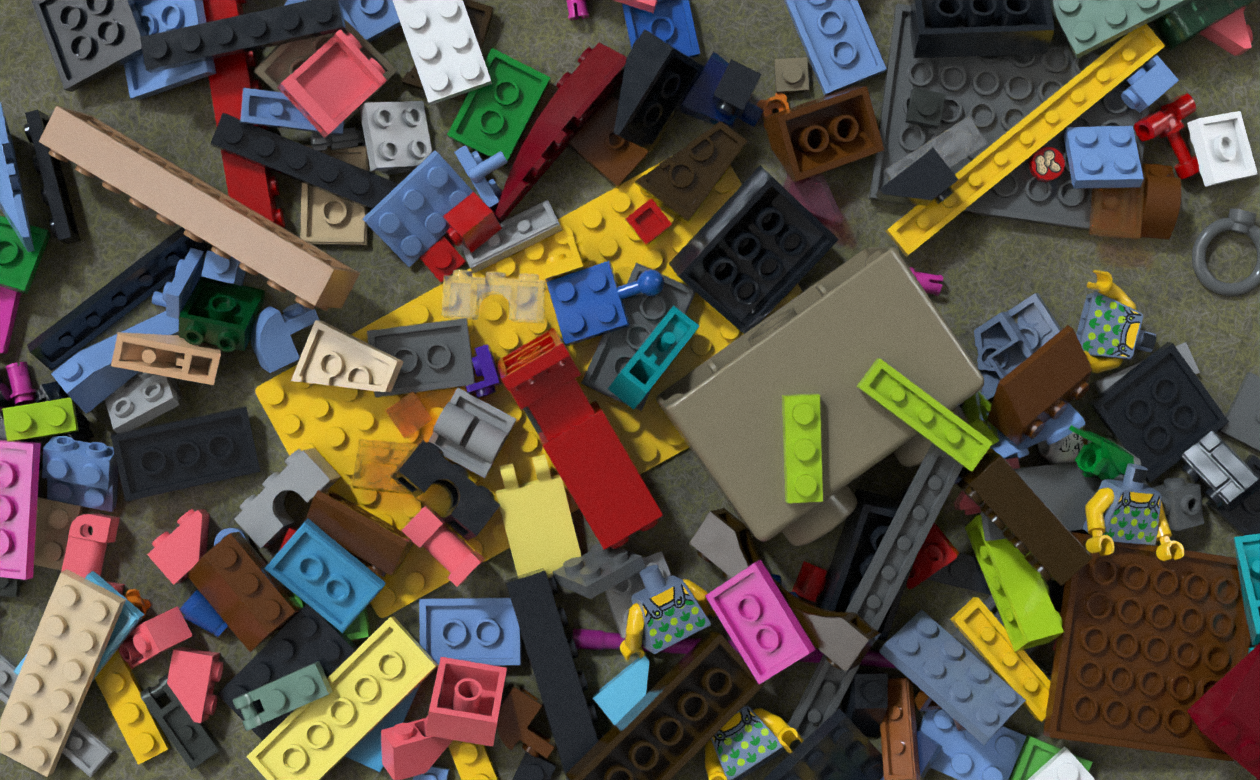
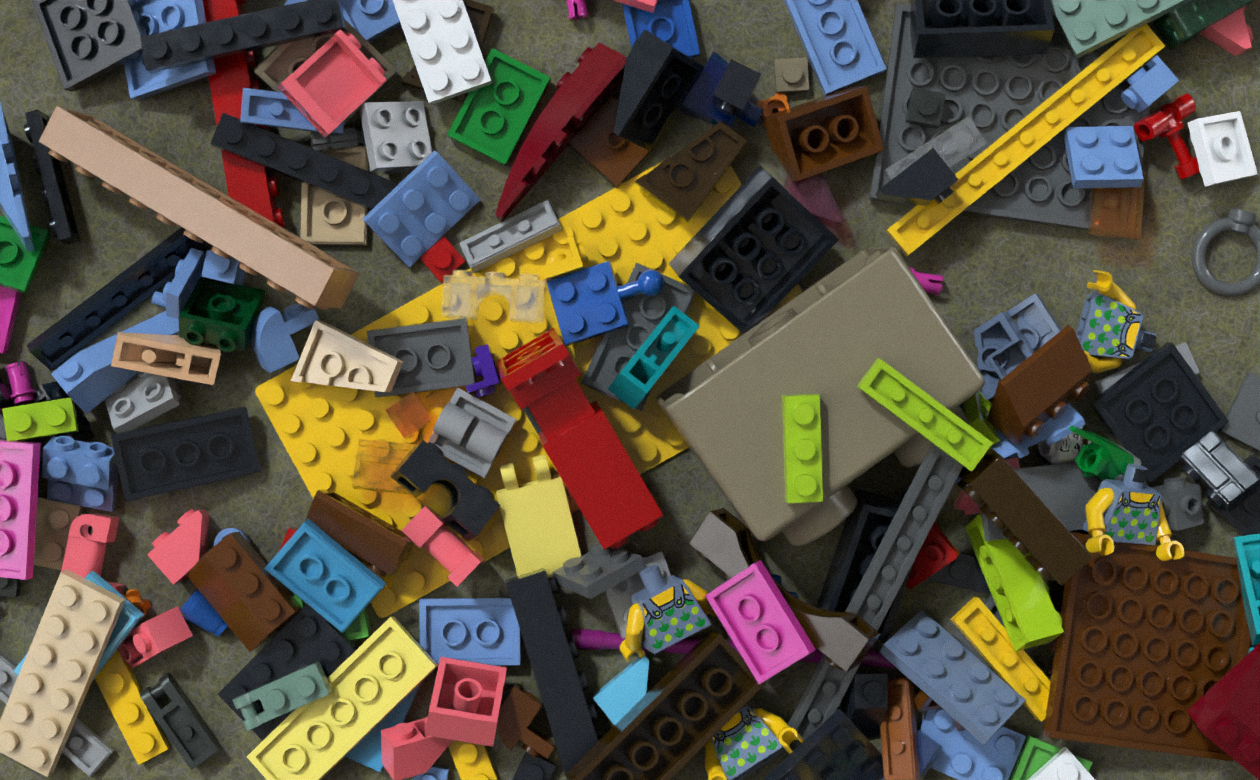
(193, 680): coral slope -> none
(265, 515): light grey arch -> none
(471, 223): red brick -> none
(477, 169): medium blue plate -> none
(648, 222): red plate -> none
(810, 581): red plate -> none
(1046, 164): tile -> none
(1160, 202): reddish brown brick -> none

